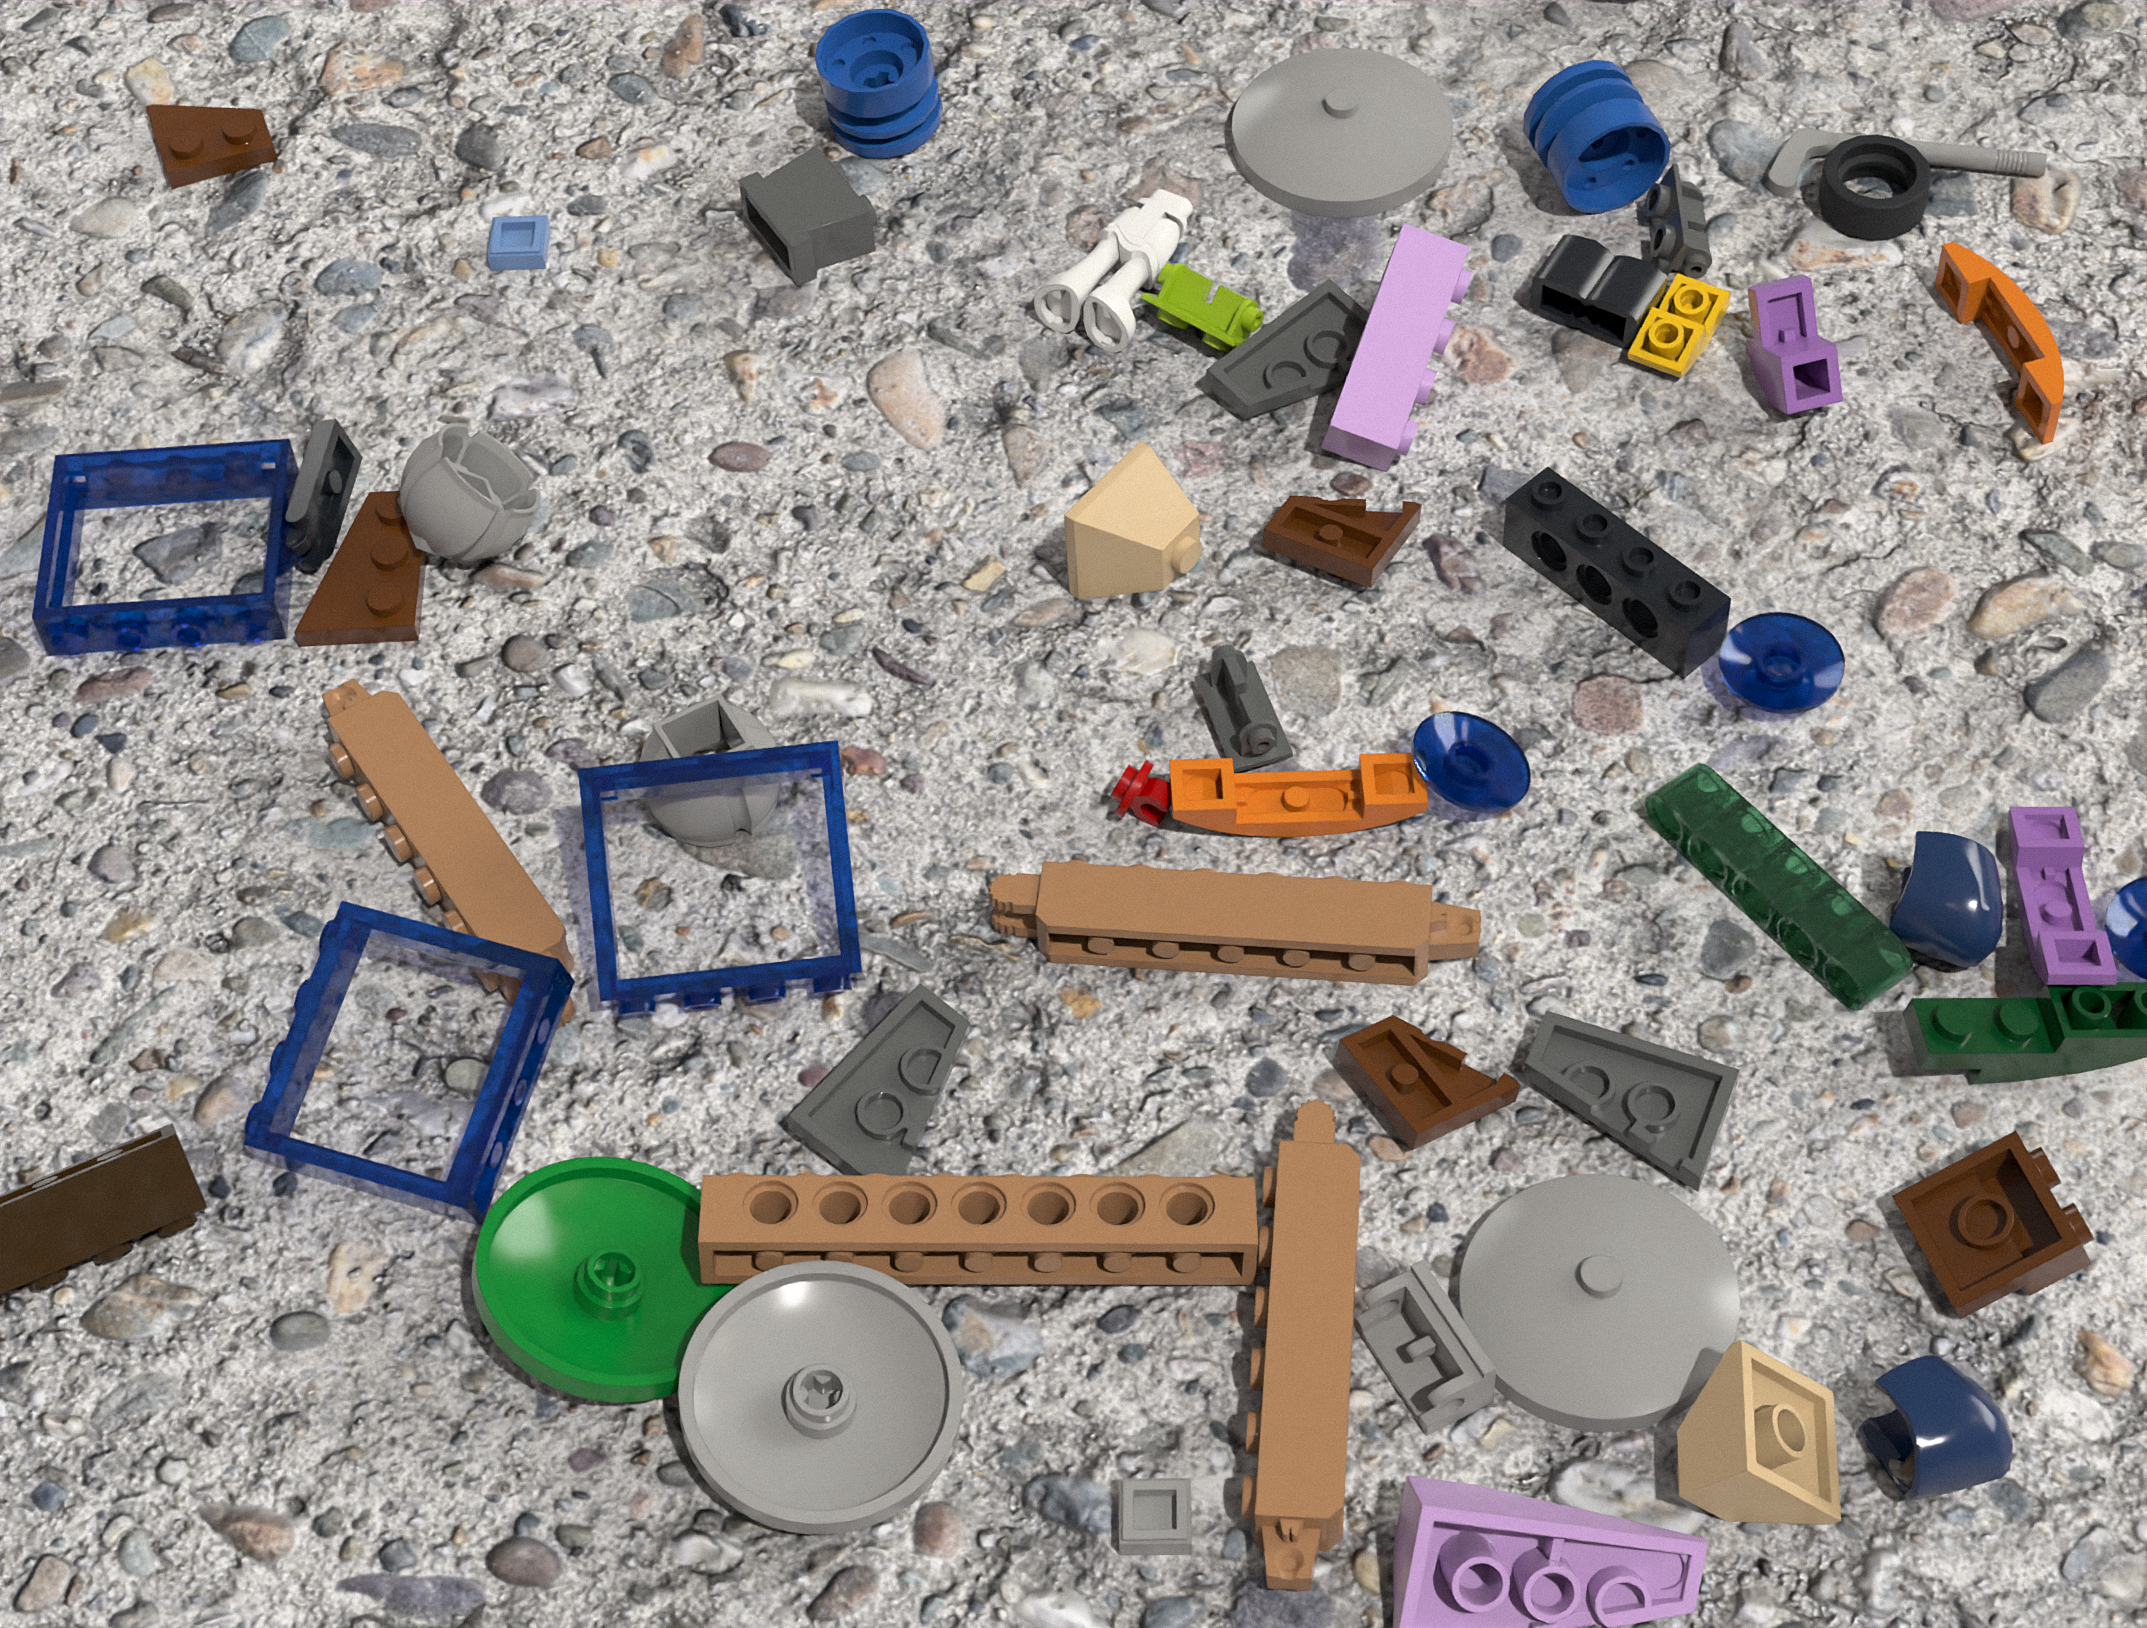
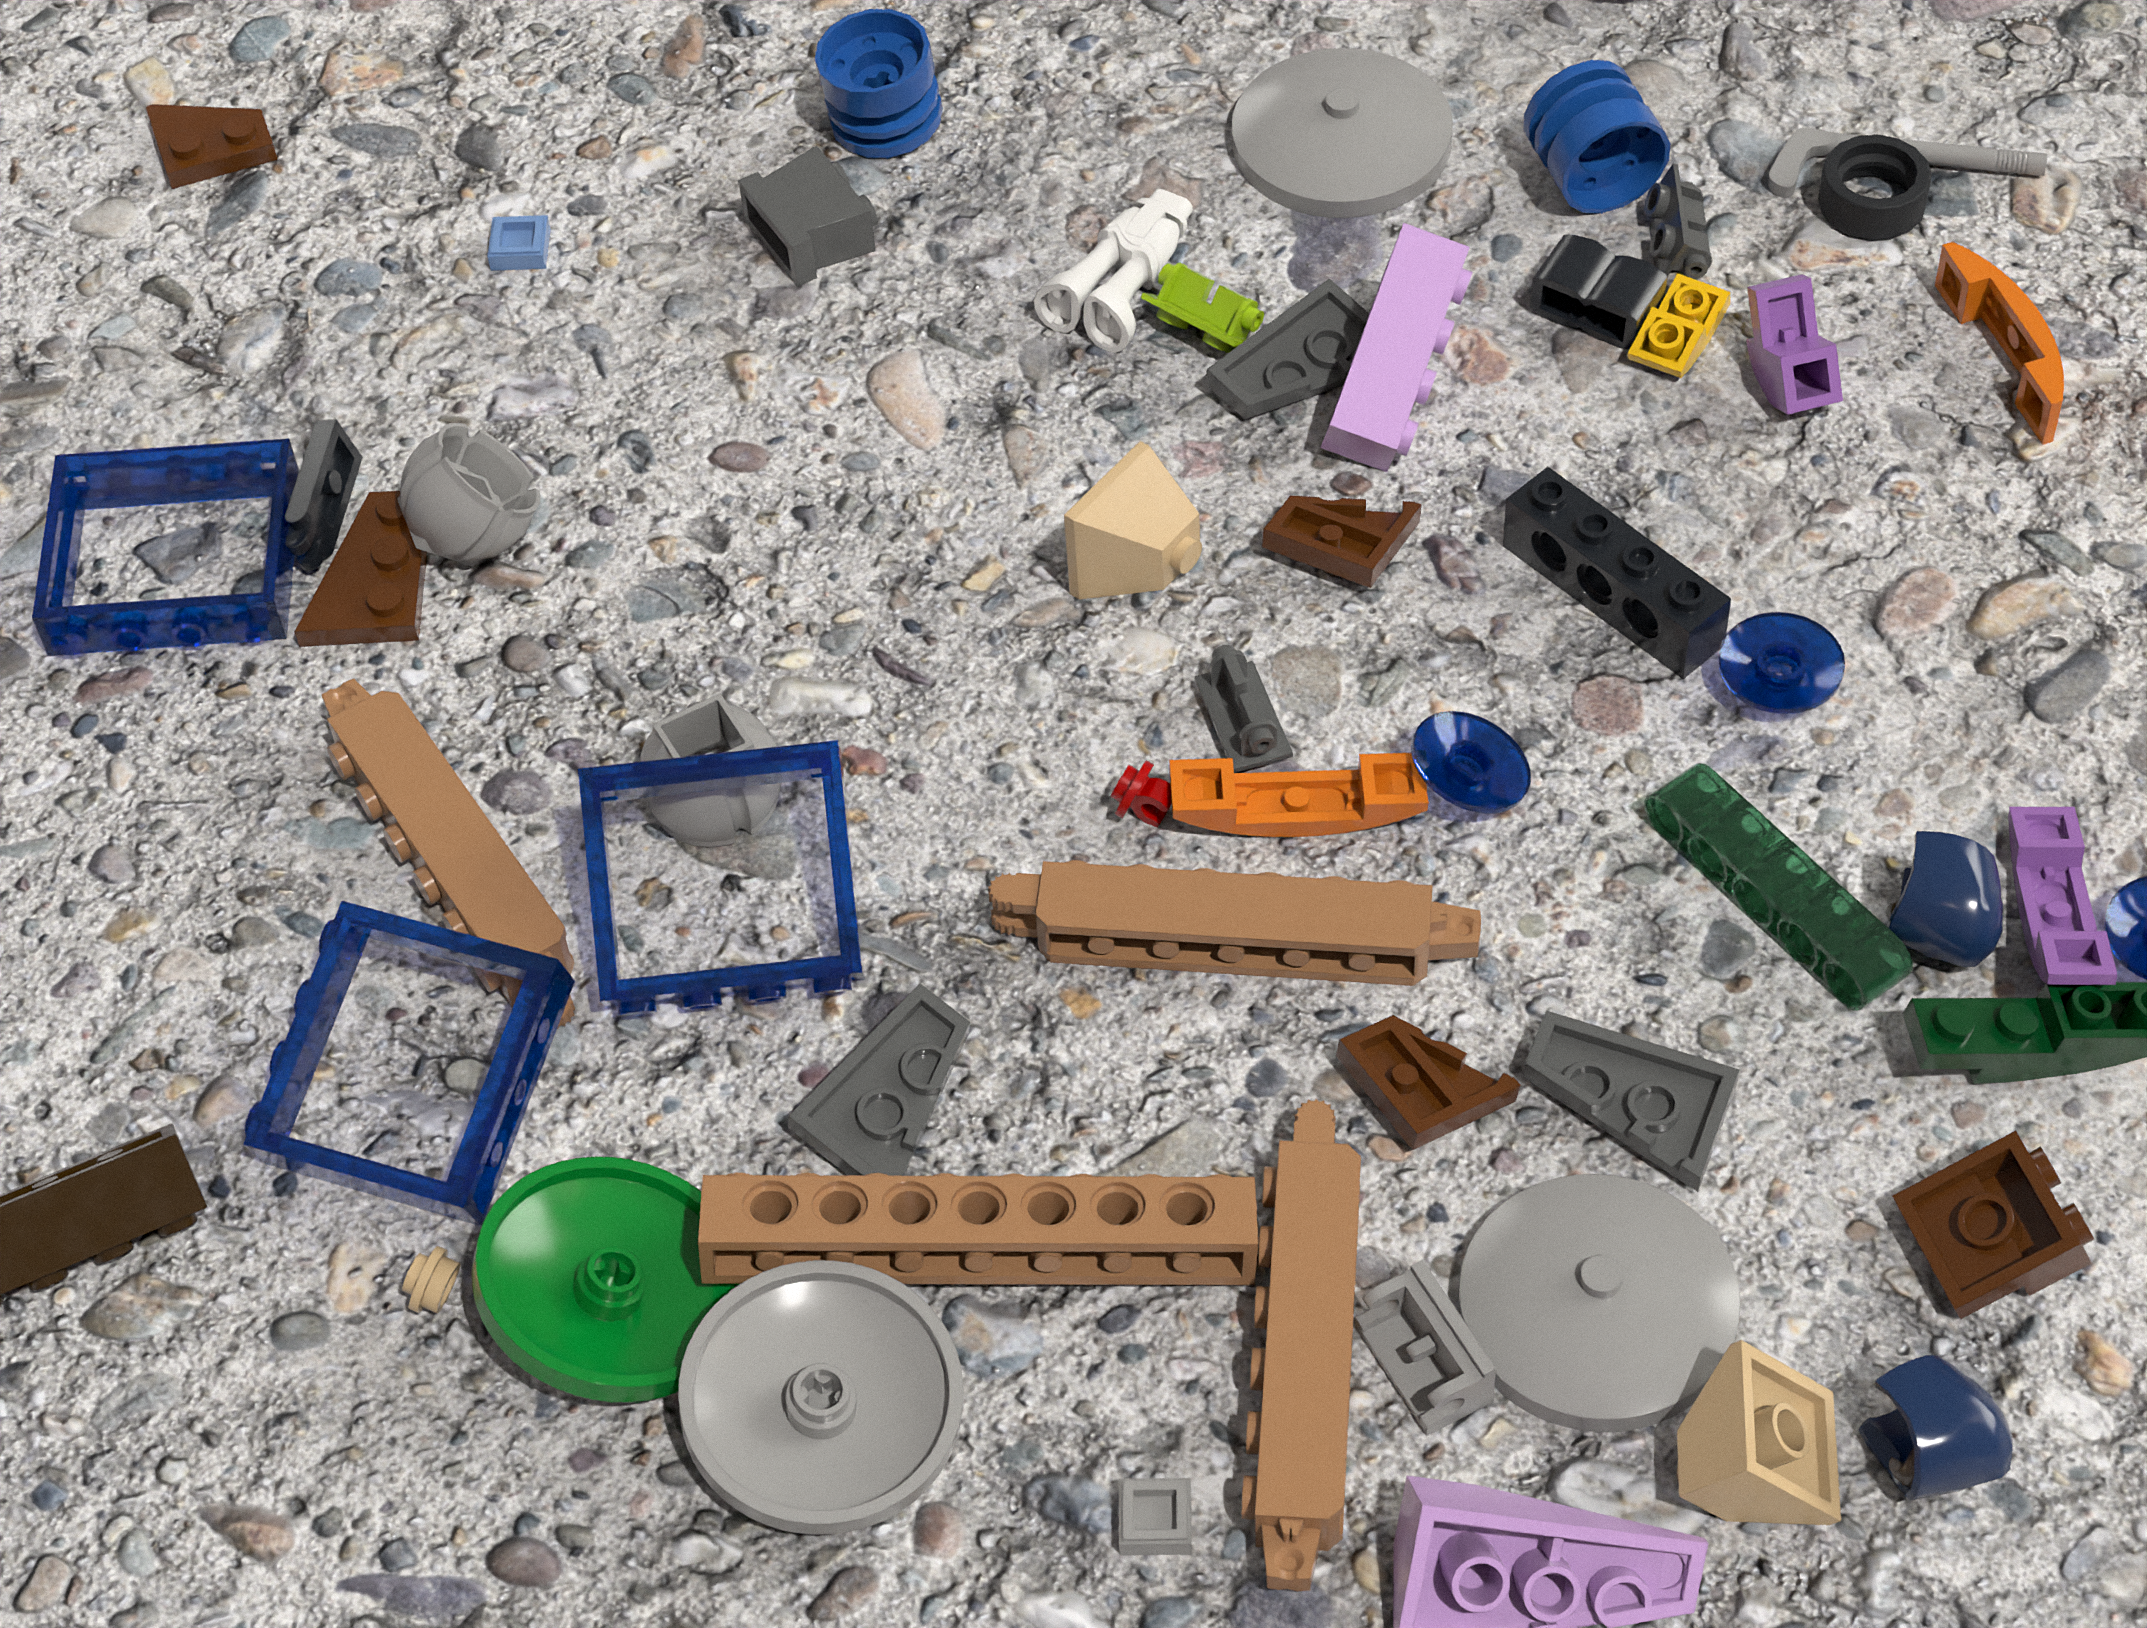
(431, 1280): none -> tan plate

